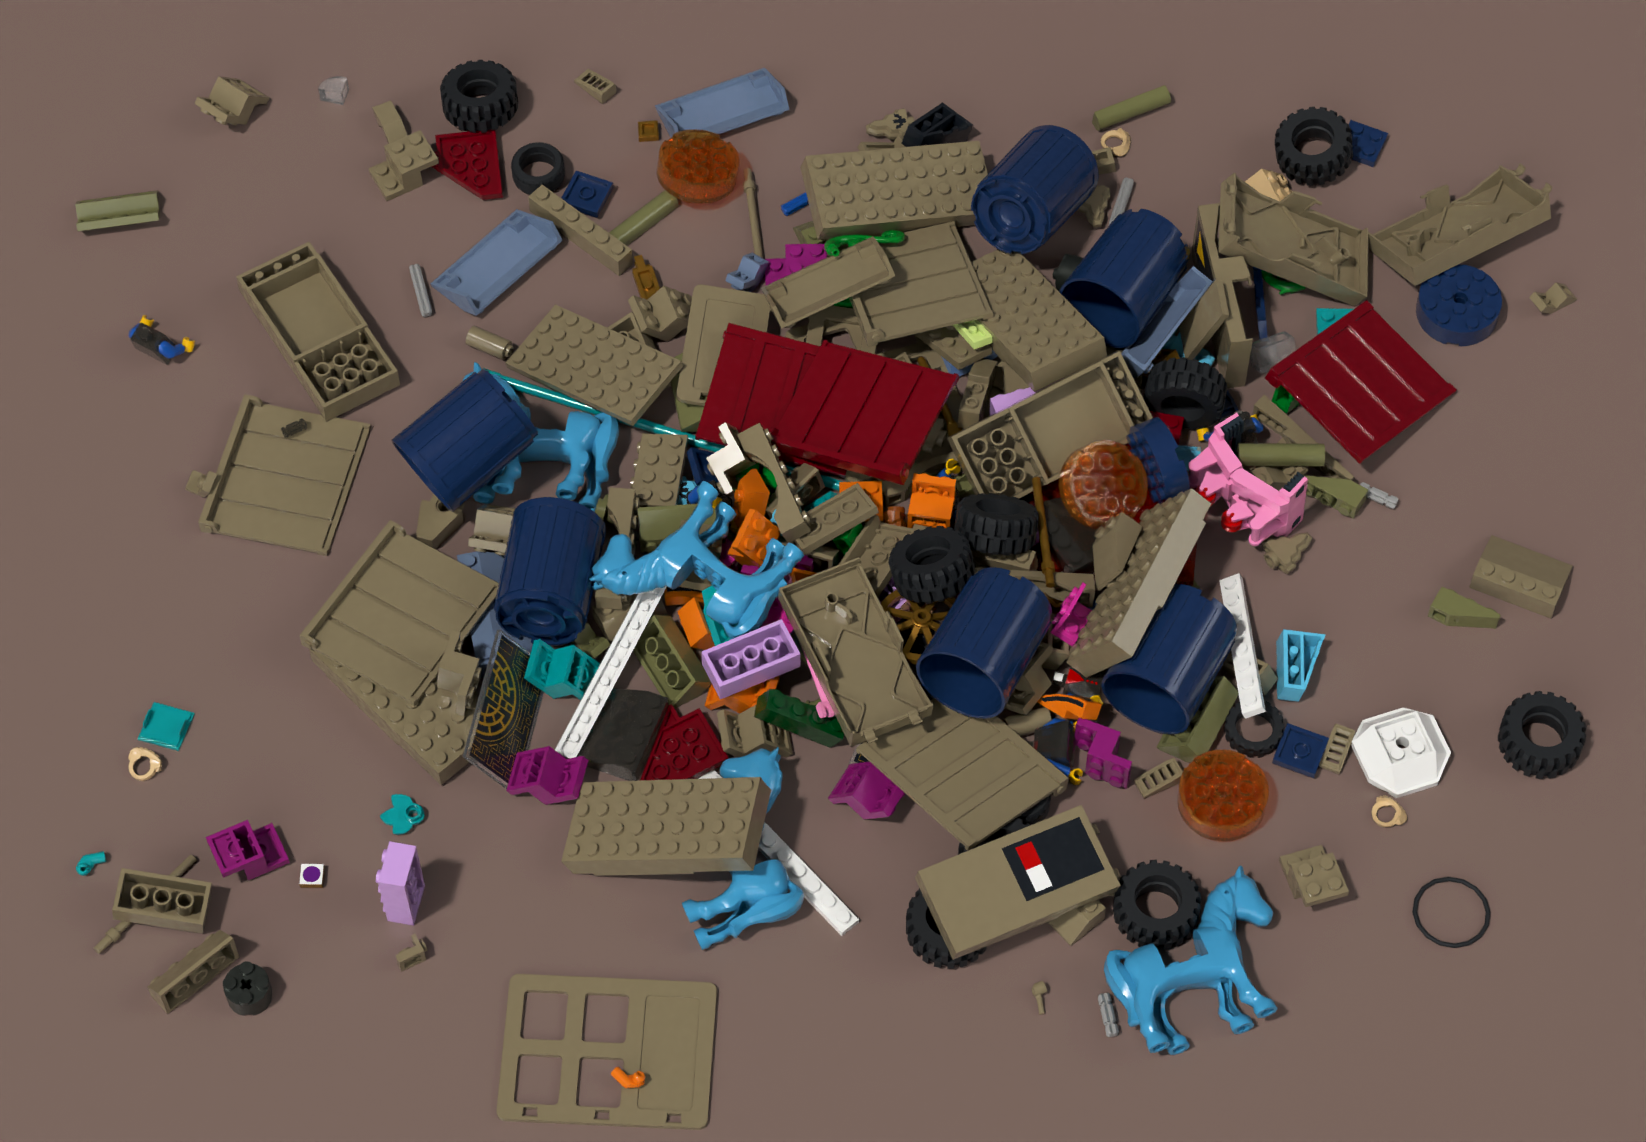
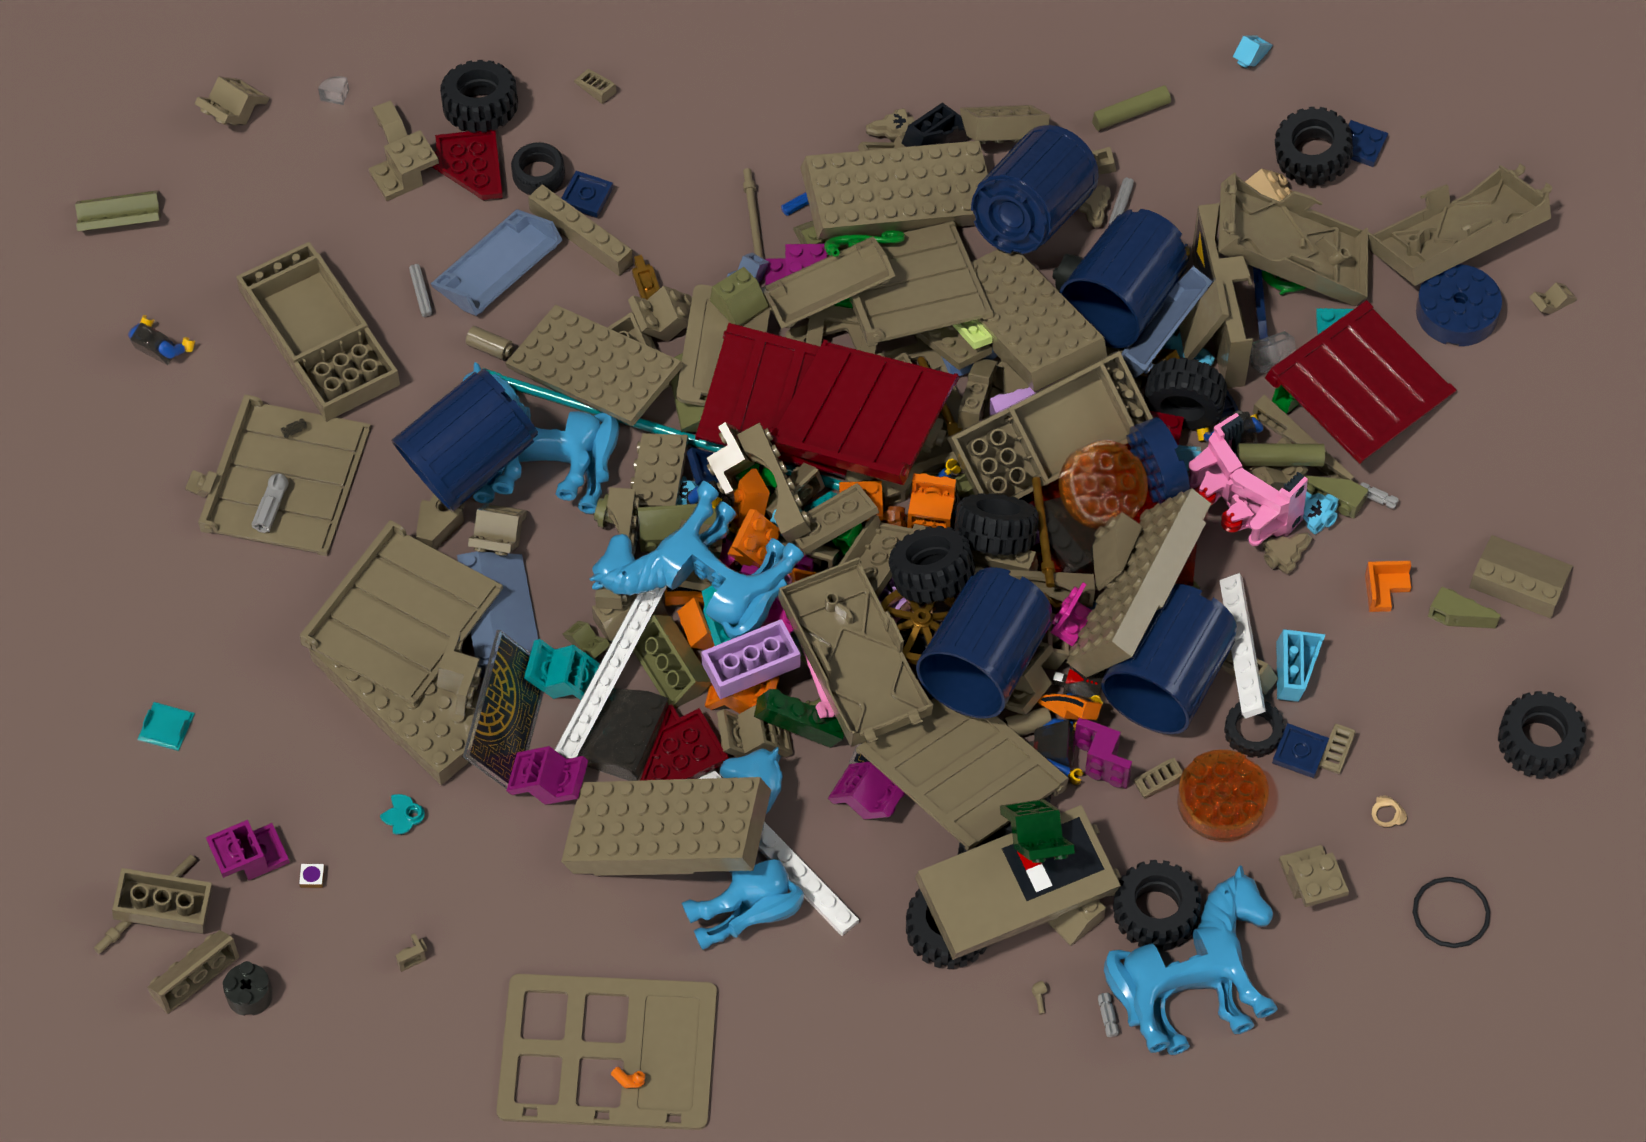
(88, 861): teal arm -> none
(155, 762): tan piece -> none
(270, 503): none -> light grey piece
(400, 883): lavender brick -> none
(548, 569): dark blue container -> none
(645, 218): olive brick -> none
(648, 131): pearl gold tile -> none
(697, 166): clear orange brick -> none
(725, 104): sand blue slope -> none
(739, 297): none -> olive slope
(1001, 122): none -> dark tan slope
(1037, 830): none -> dark green bracket
(1122, 135): tan piece -> none
(1204, 725): olive slope -> none
(1251, 50): none -> medium azure slope
(1320, 511): none -> medium azure rock
(1383, 579): none -> orange panel
(1401, 769): white piece -> none

